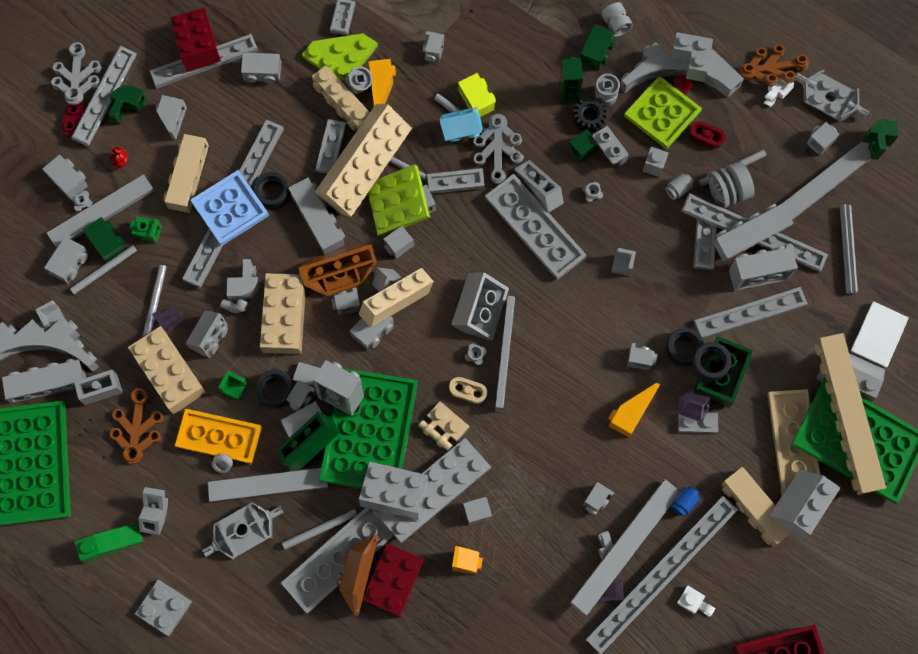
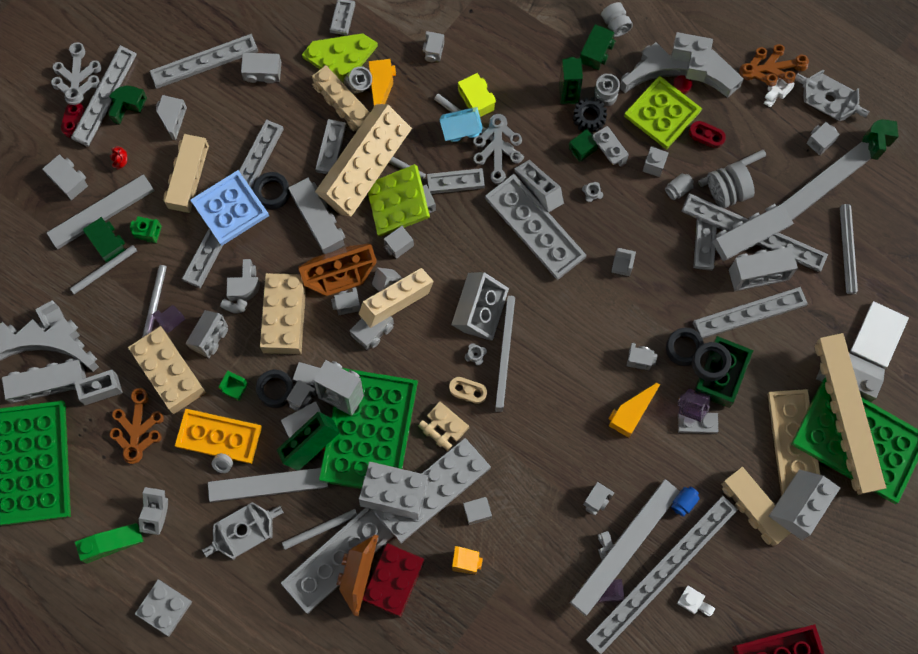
(66, 260): light grey brick -> none
(81, 205): light grey plate -> none
(195, 39): dark red brick -> none

